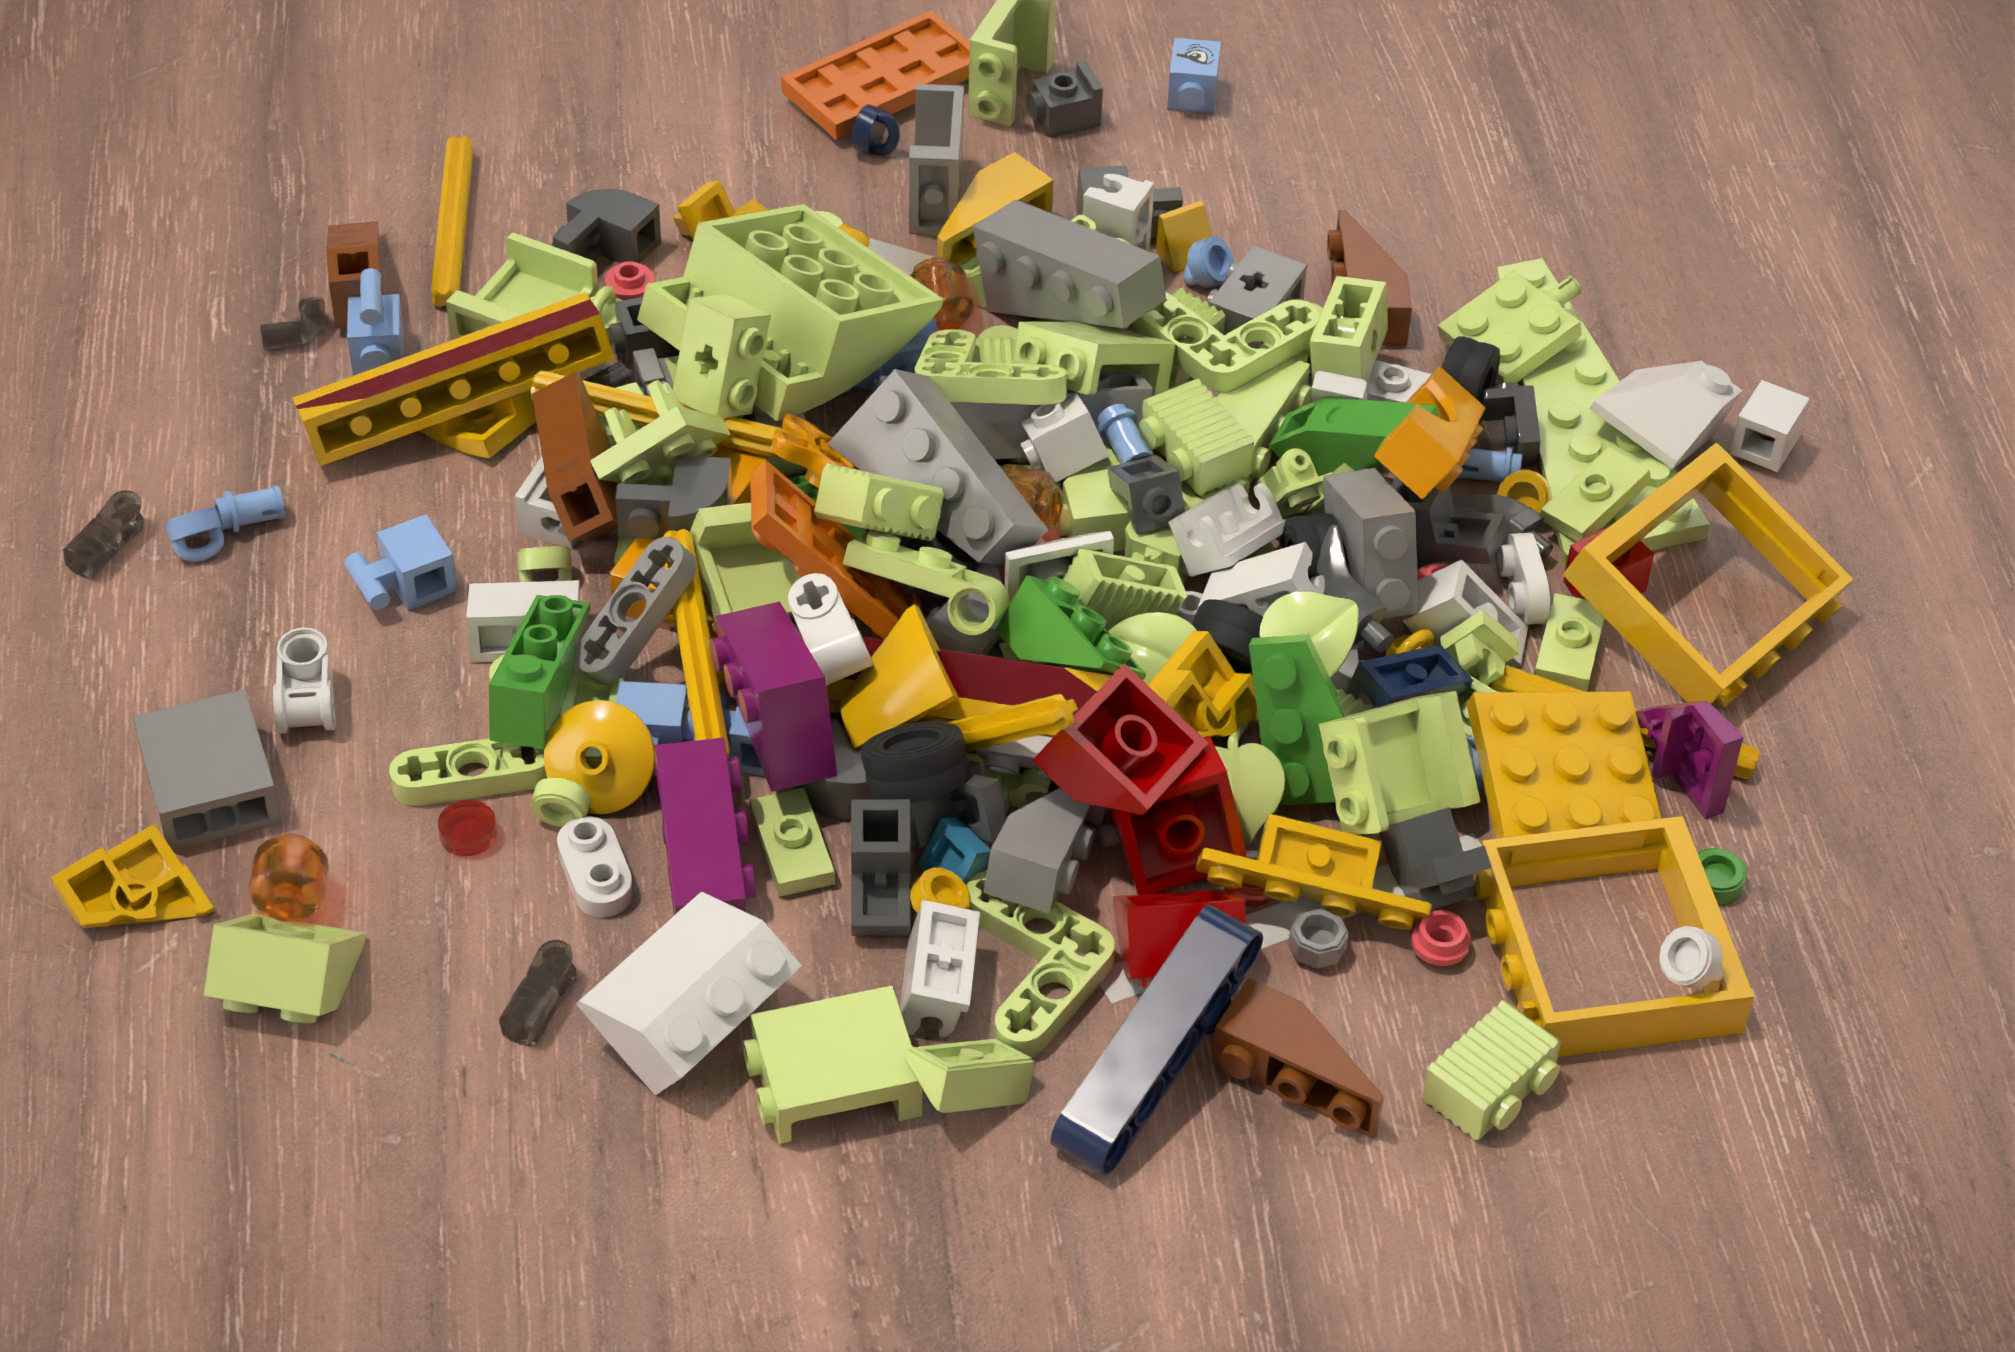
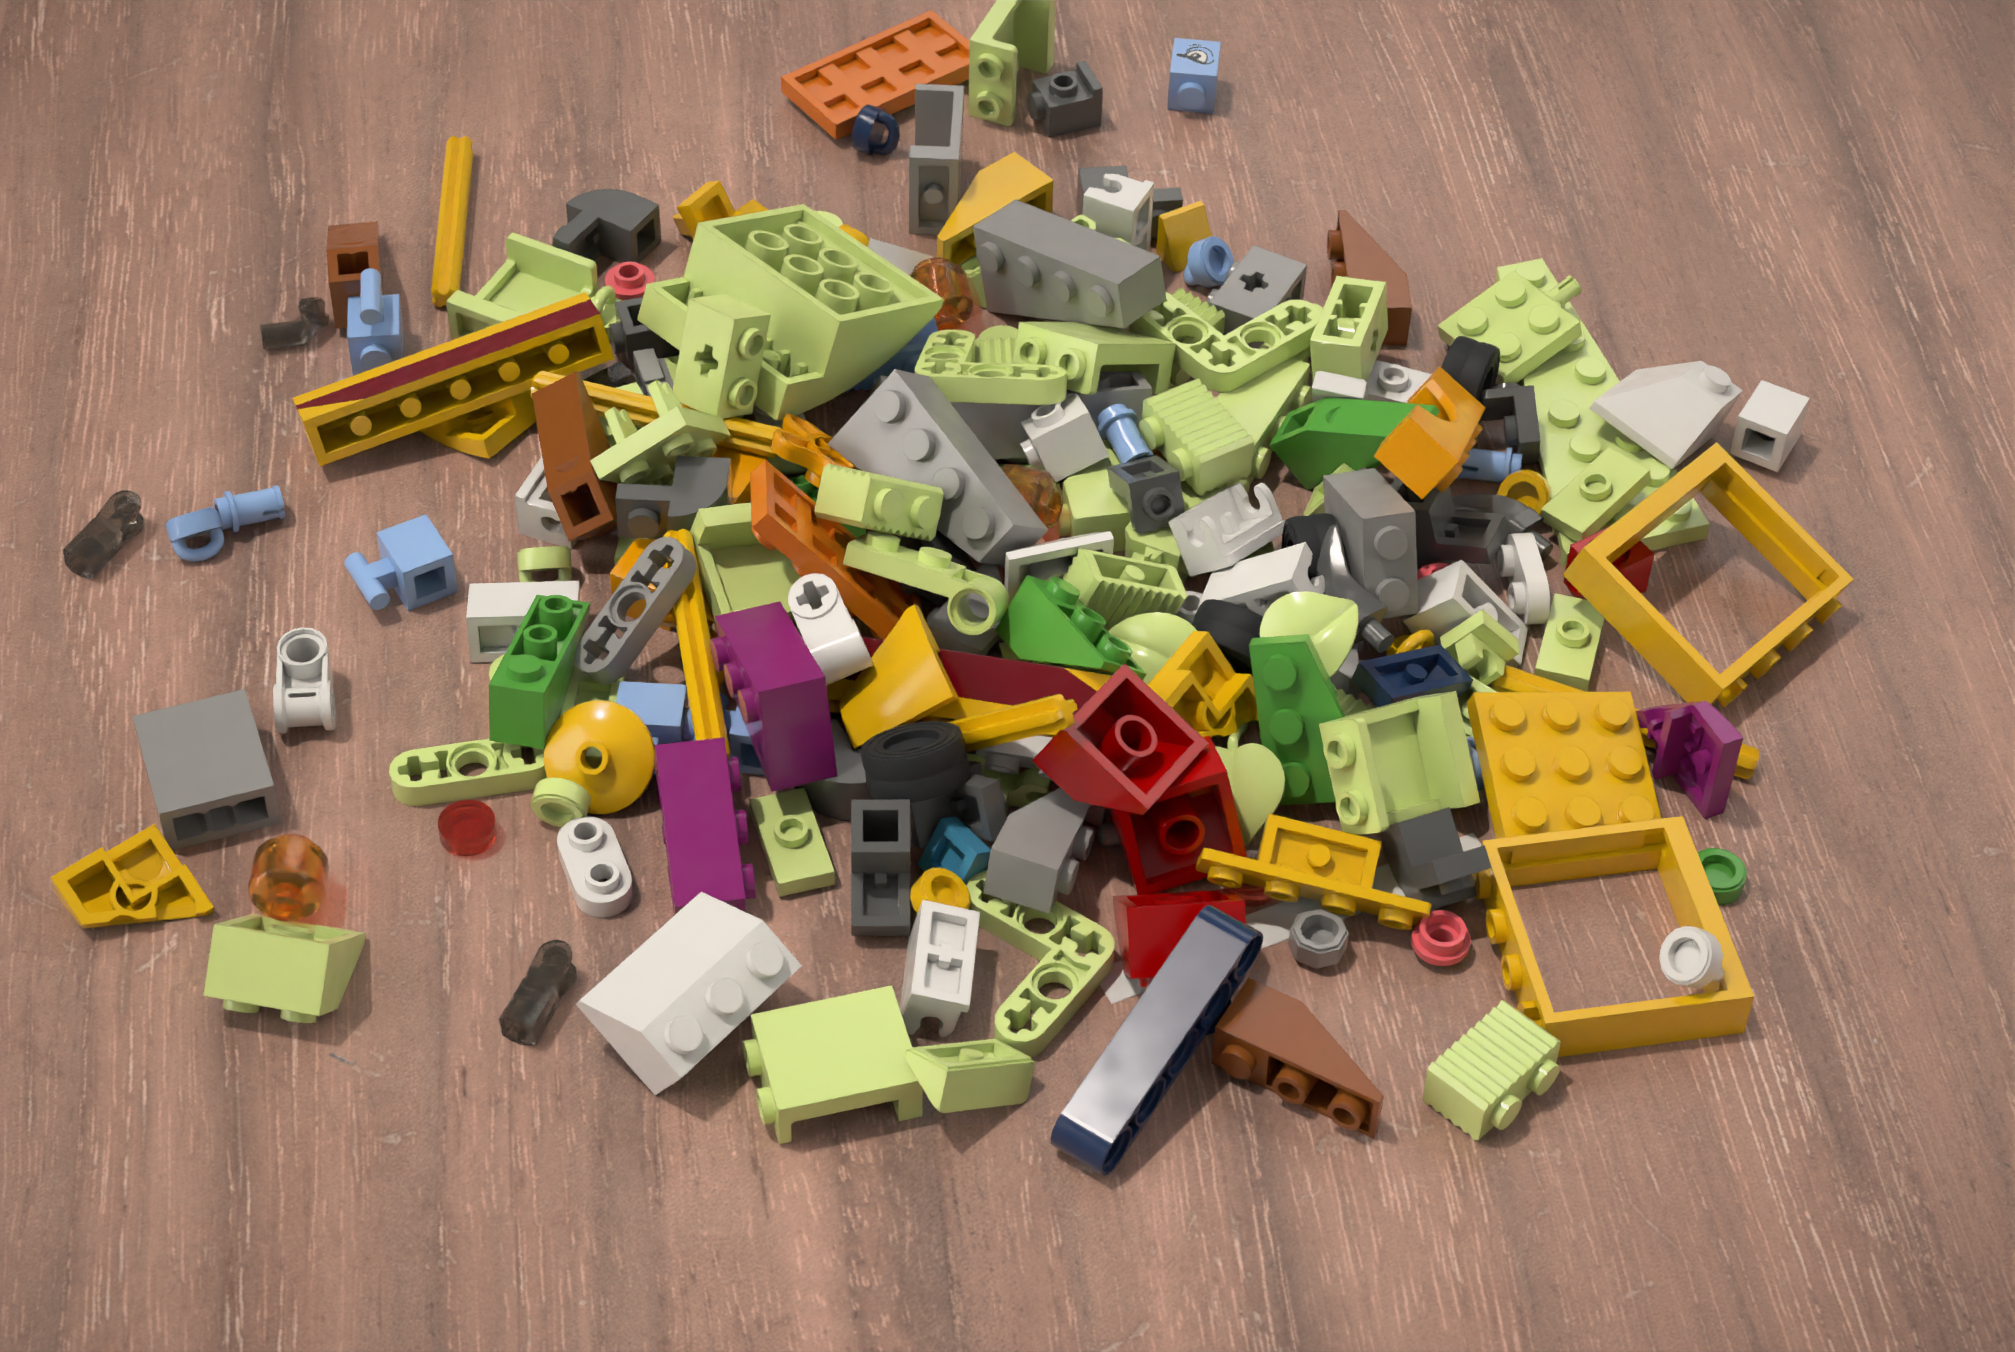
(1293, 483): yellowish green hinge -> none

